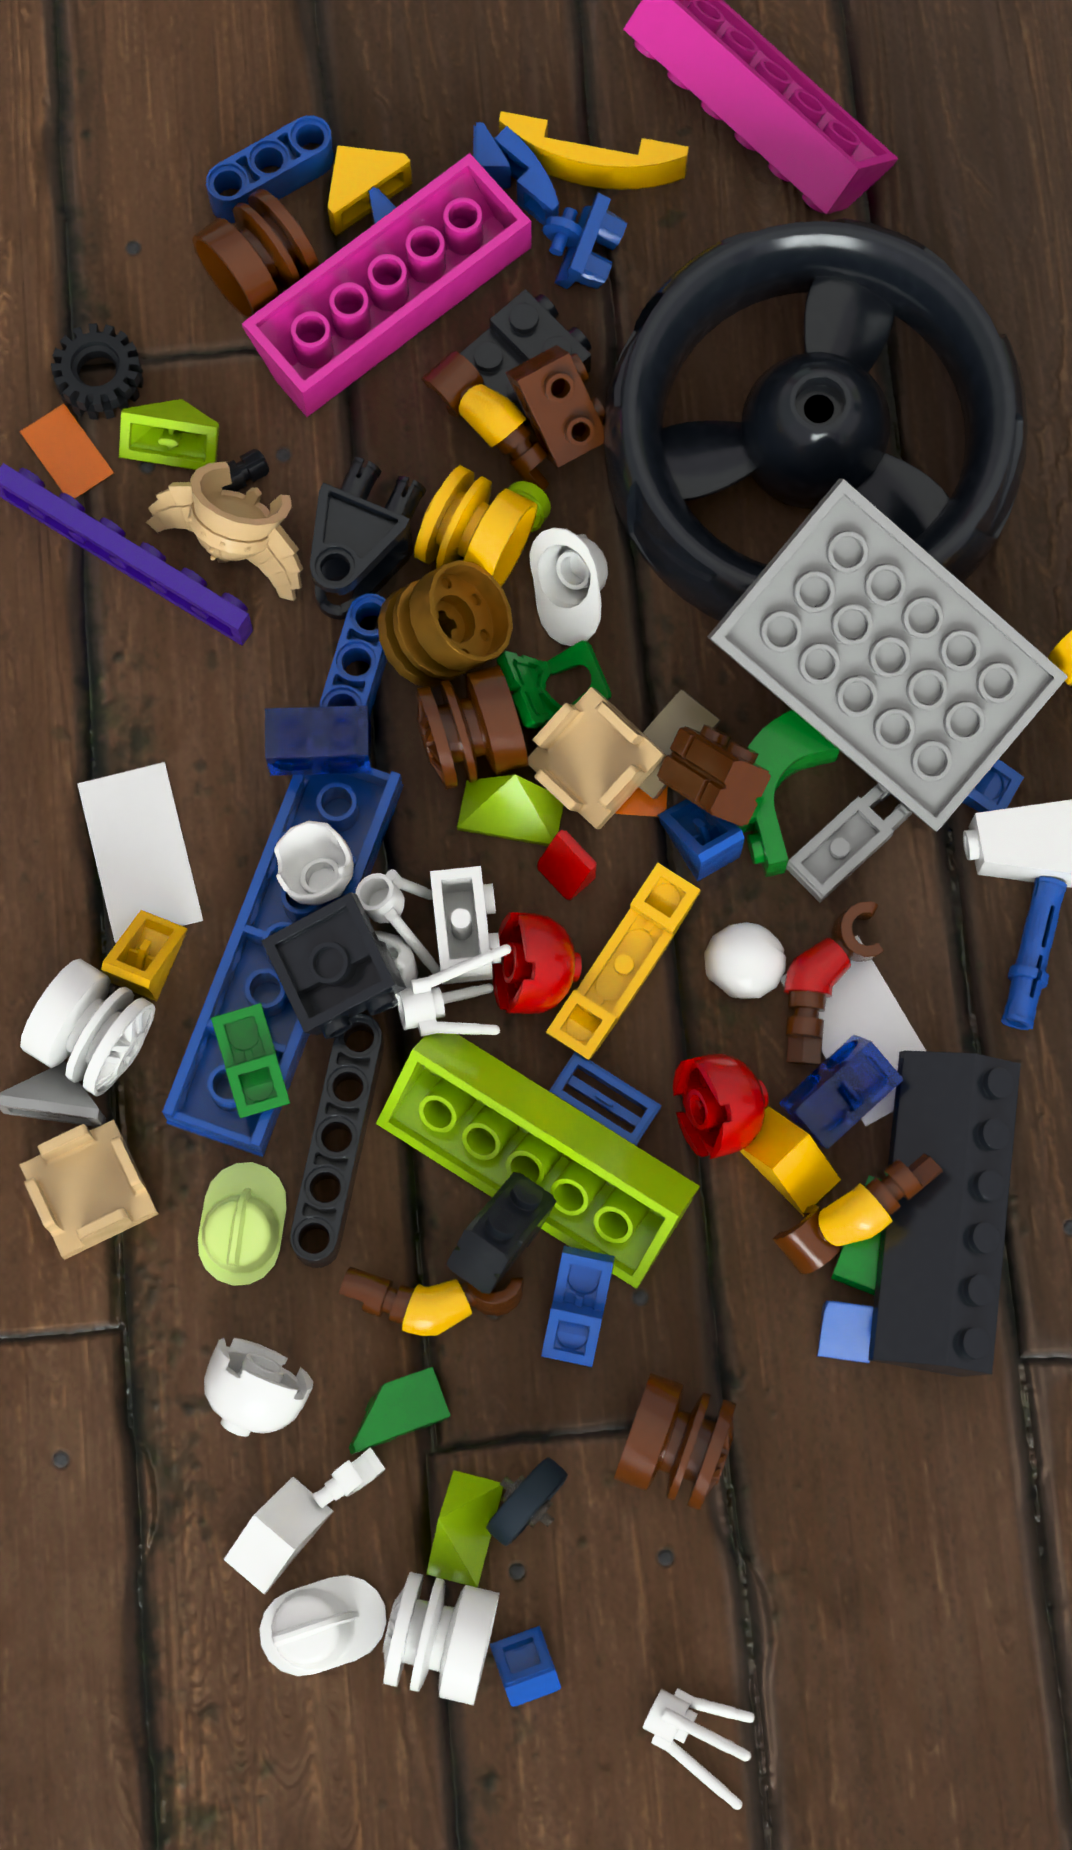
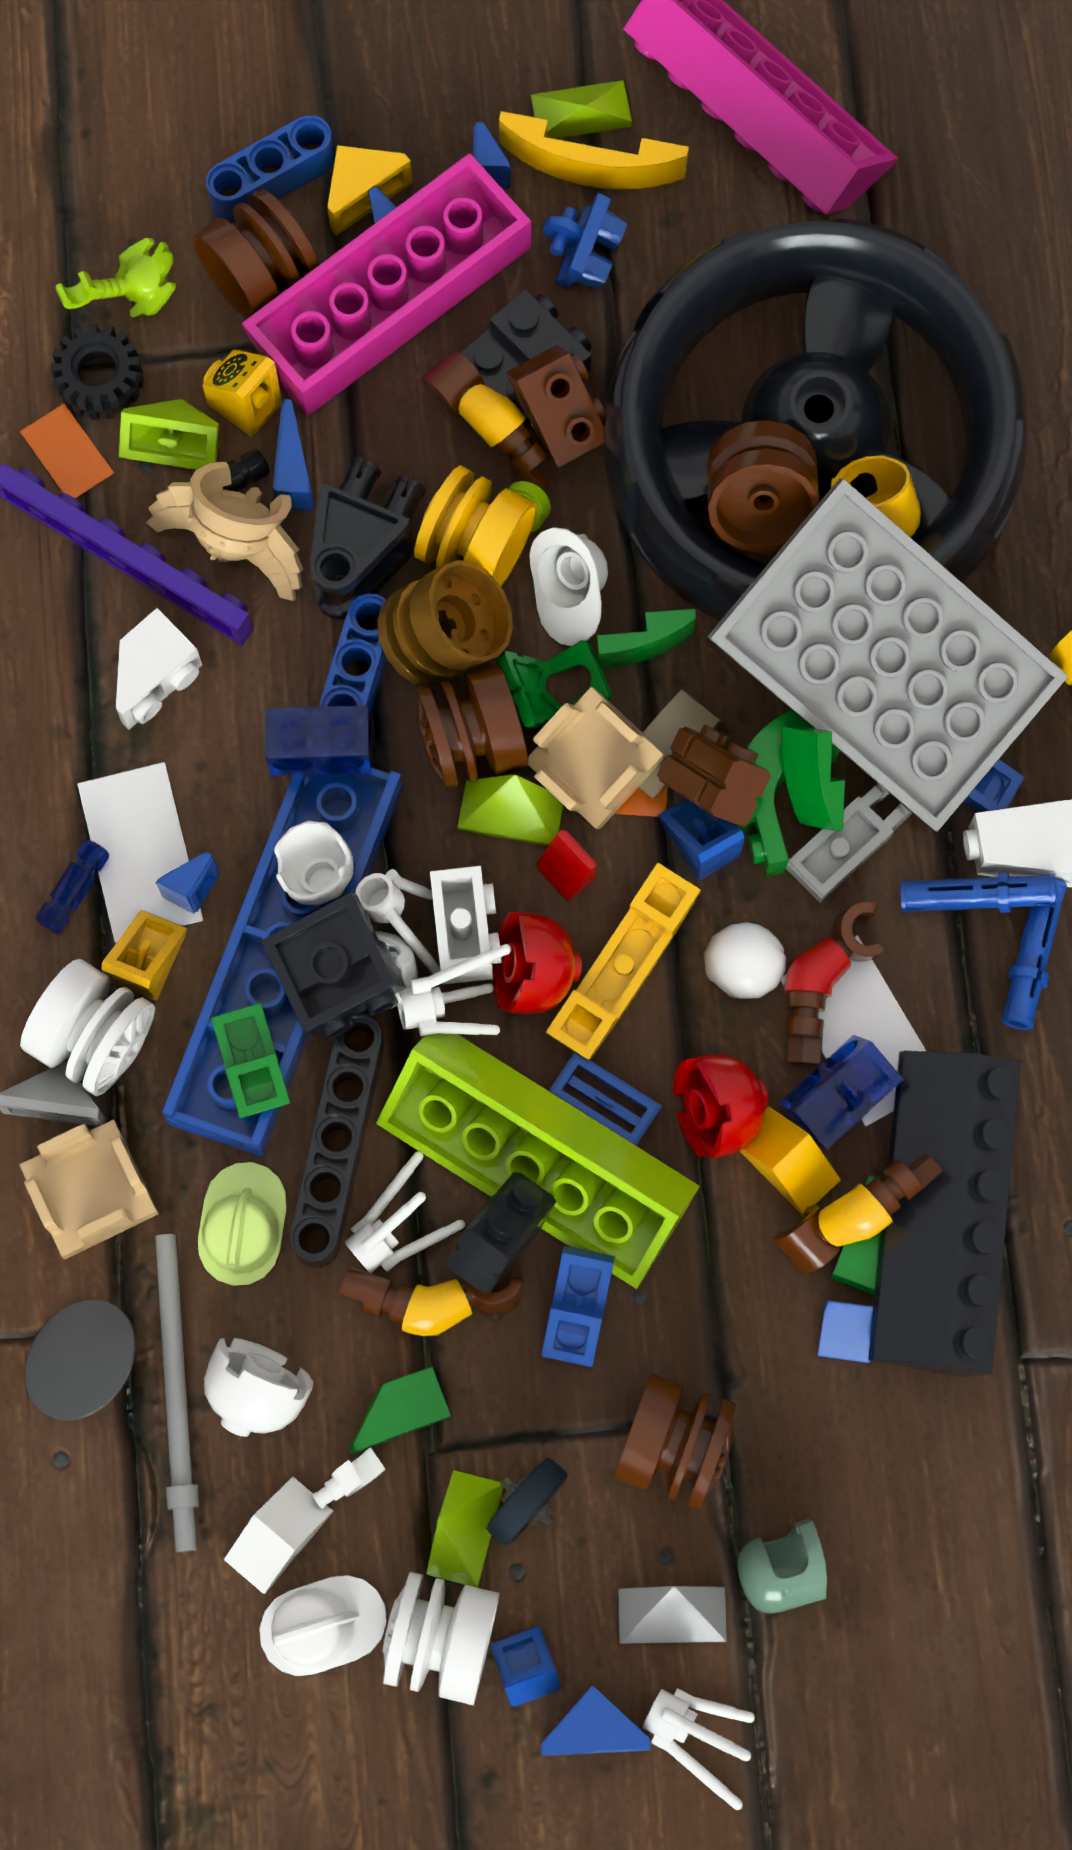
(72, 886): none -> clear blue axle
(80, 1360): none -> dark grey shield
(139, 279): none -> lime piece
(151, 666): none -> white slope
(182, 1495): none -> light grey bar
(190, 882): none -> blue slope
(243, 389): none -> yellow slope
(290, 466): none -> blue slope
(374, 1242): none -> white plant
(534, 186): blue slope -> none
(583, 109): none -> lime slope
(594, 1727): none -> blue slope
(661, 633): none -> green slope
(672, 1614): none -> light grey slope
(761, 485): none -> reddish brown wheel
(784, 1571): none -> sand green helmet
(807, 770): none -> green slope
(895, 492): none -> yellow helmet
(979, 893): none -> blue pin

